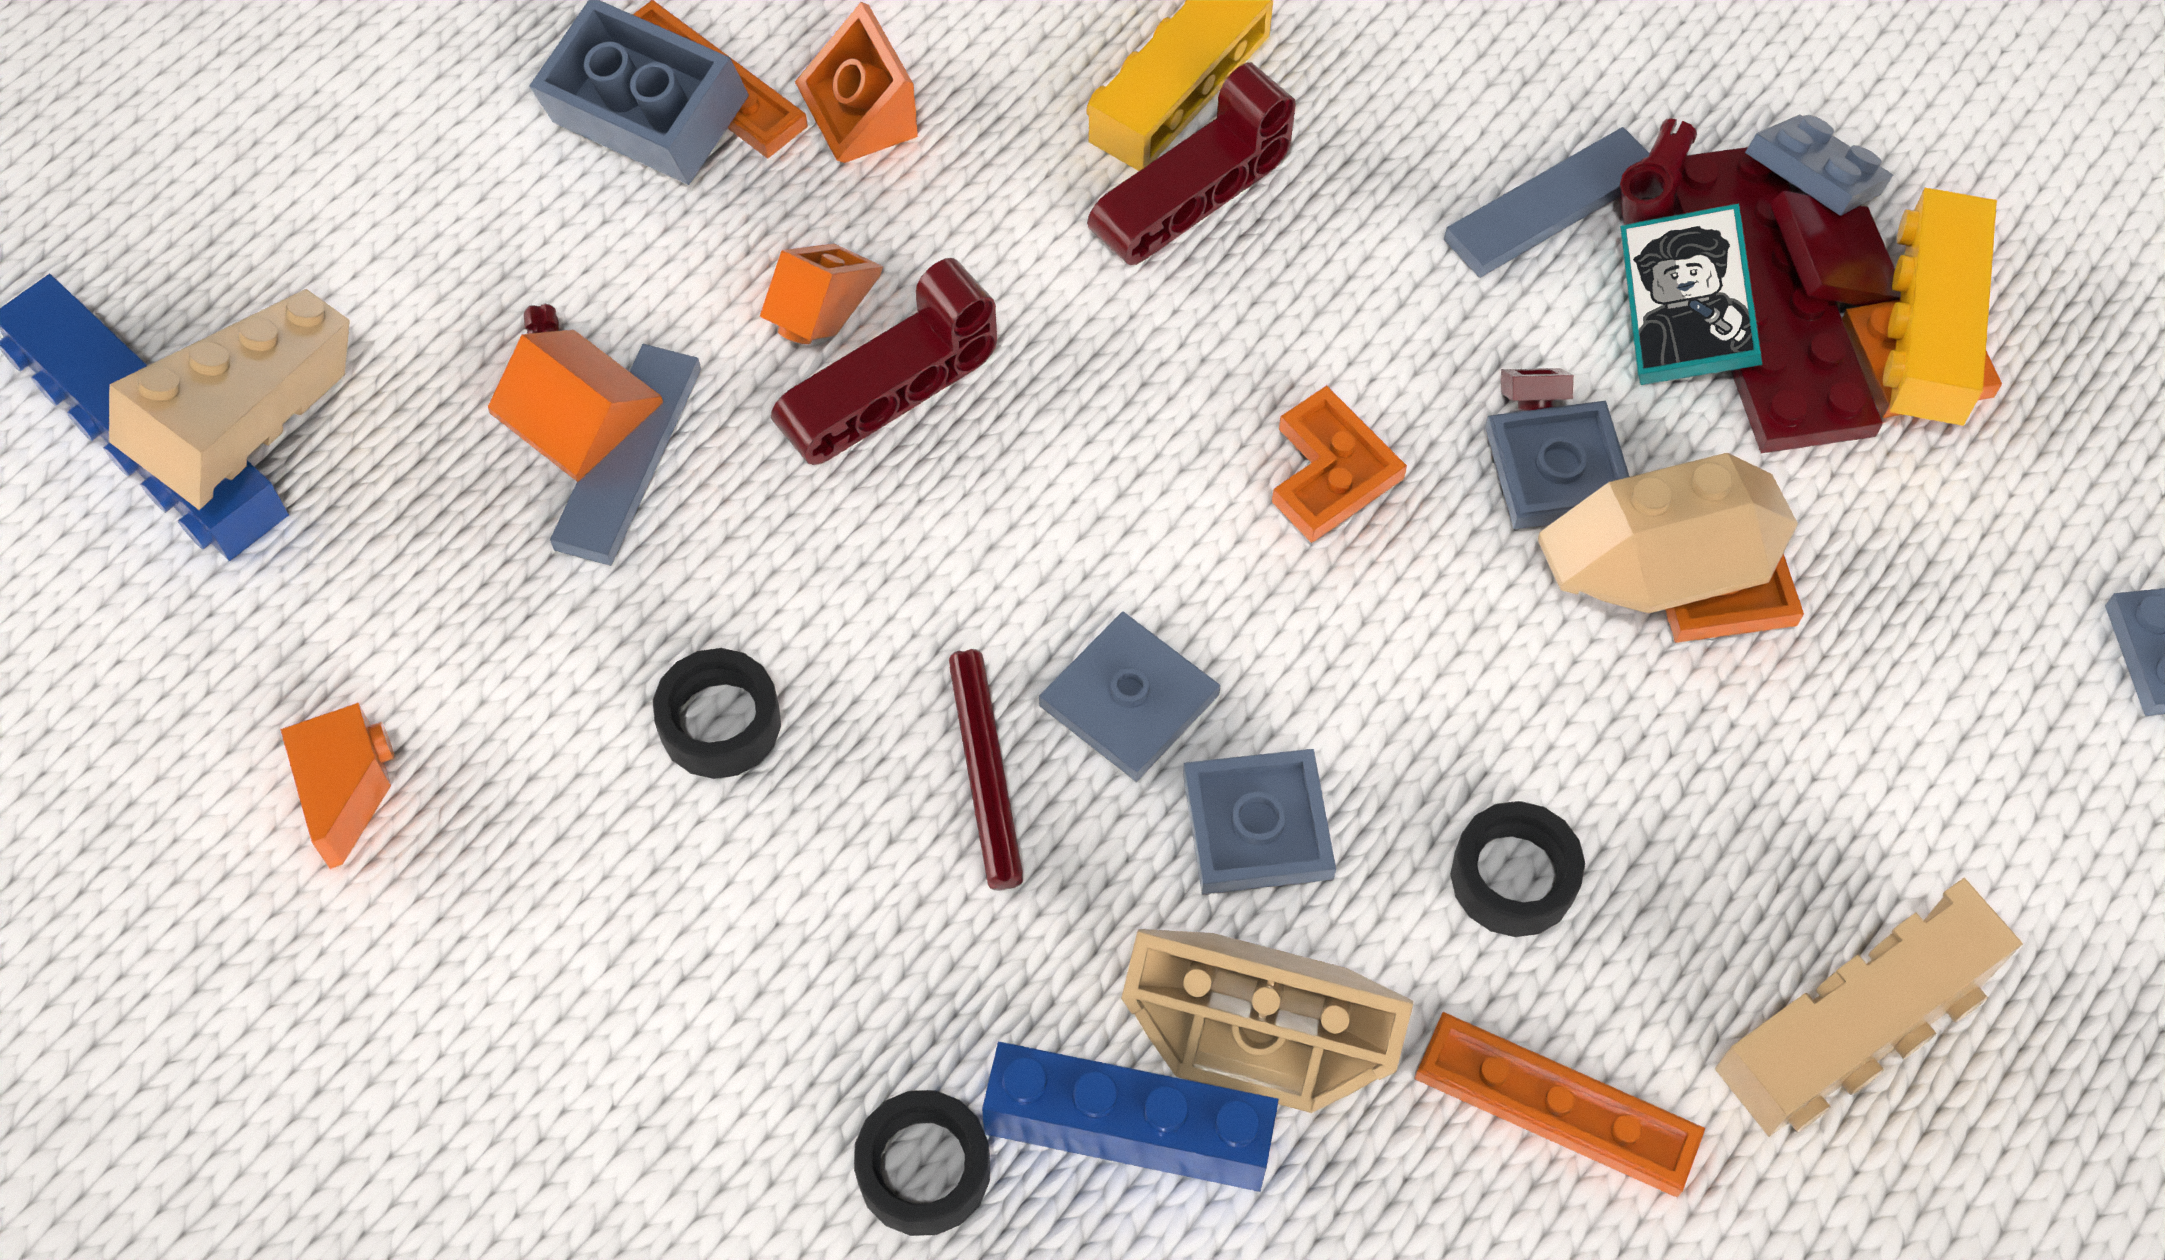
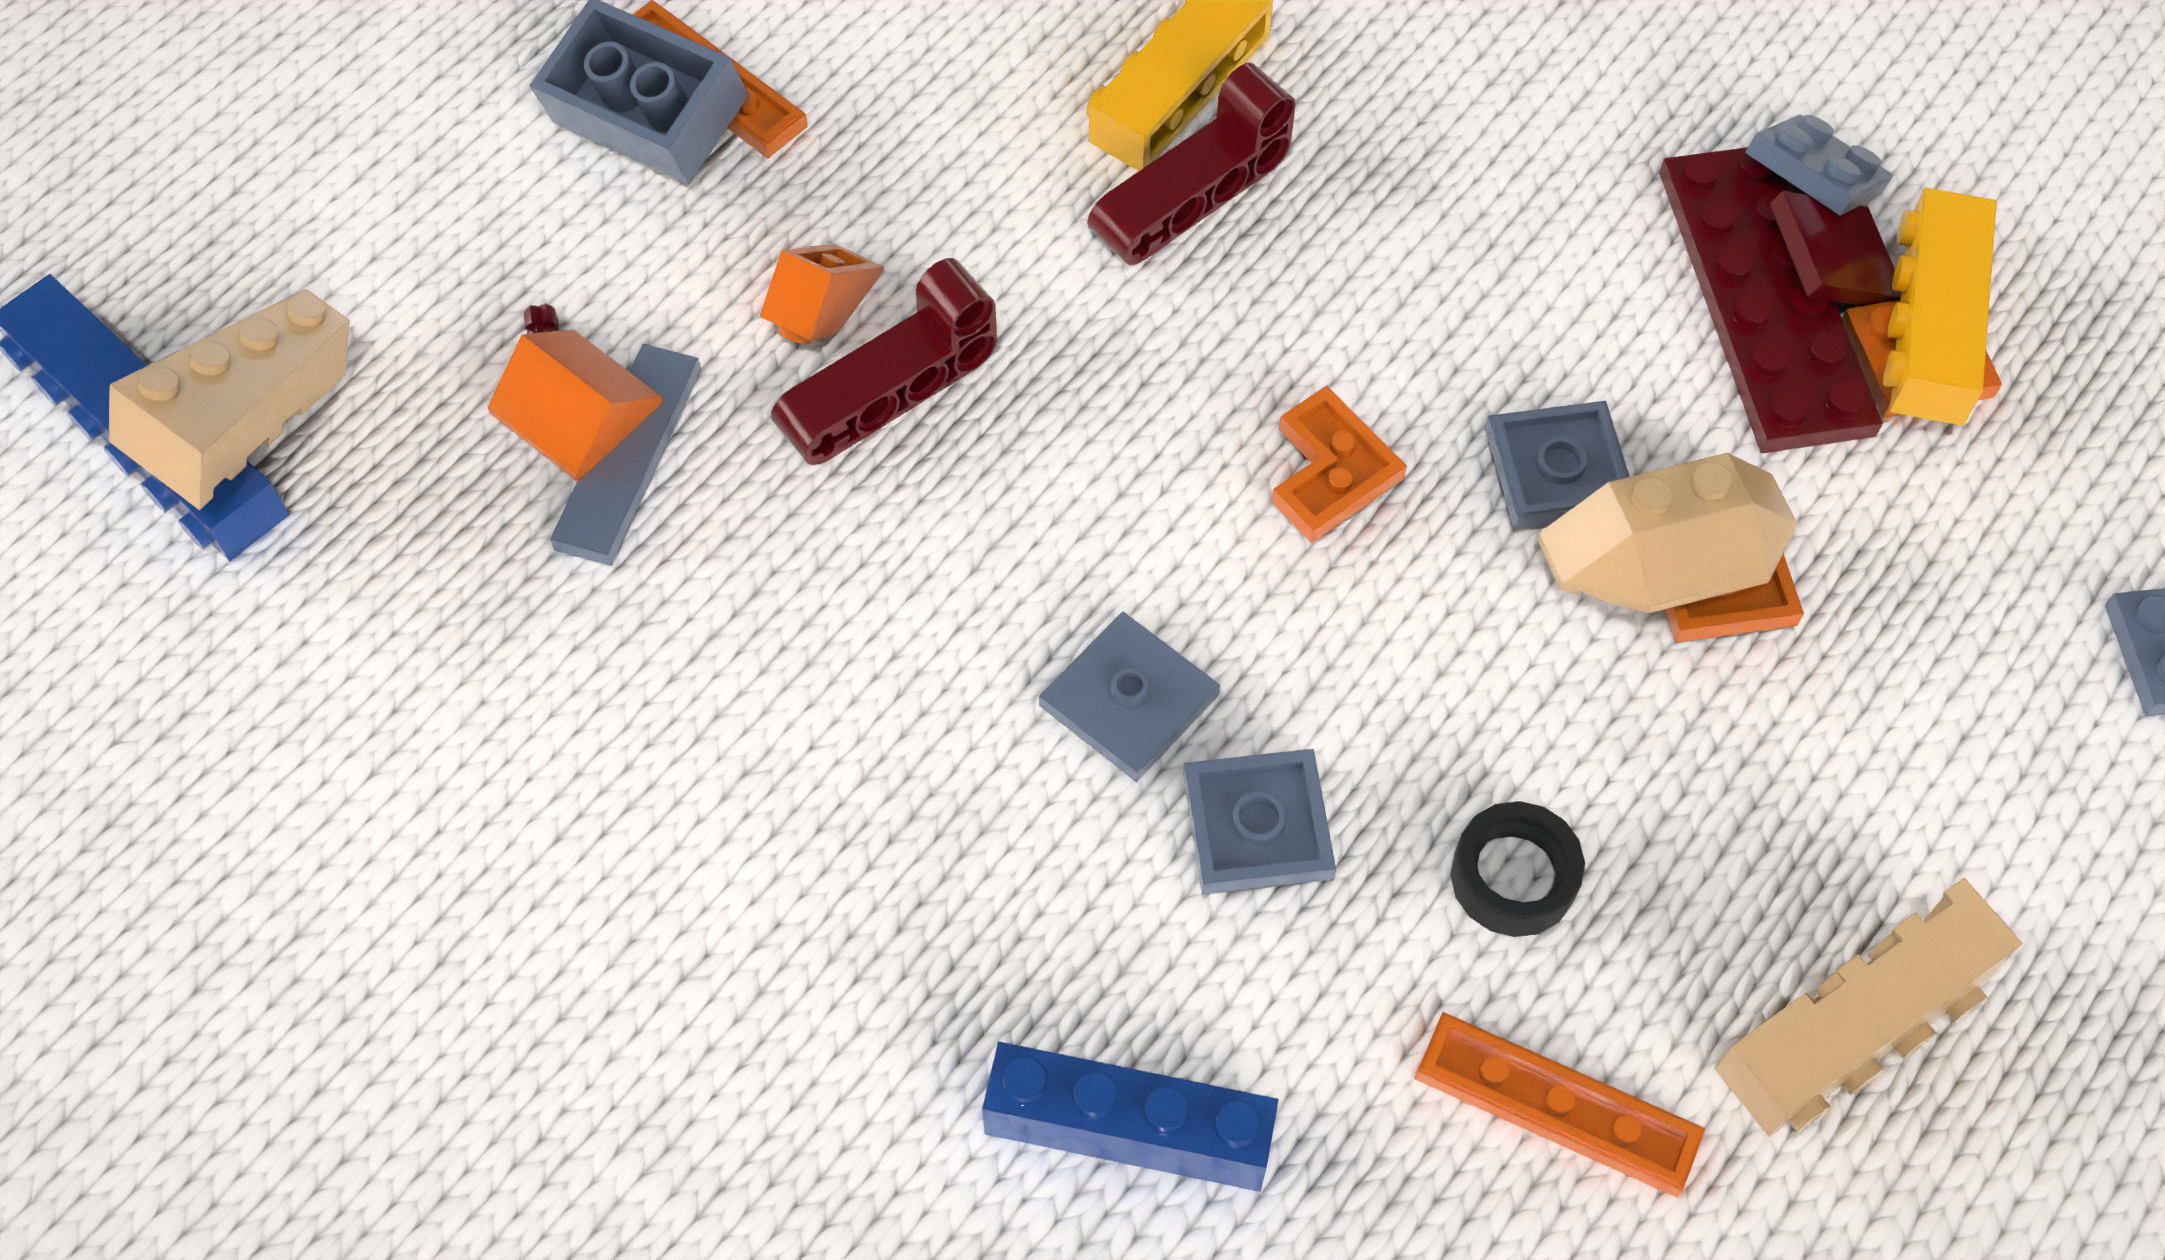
(338, 776): orange slope -> none
(706, 670): black tyre -> none
(859, 90): orange slope -> none
(904, 1111): black tyre -> none
(985, 770): dark red axle -> none
(1263, 1017): tan wedge -> none
(1536, 387): plate -> none
(1544, 204): sand blue tile -> none
(1656, 175): dark red pin -> none
(1690, 295): tile -> none

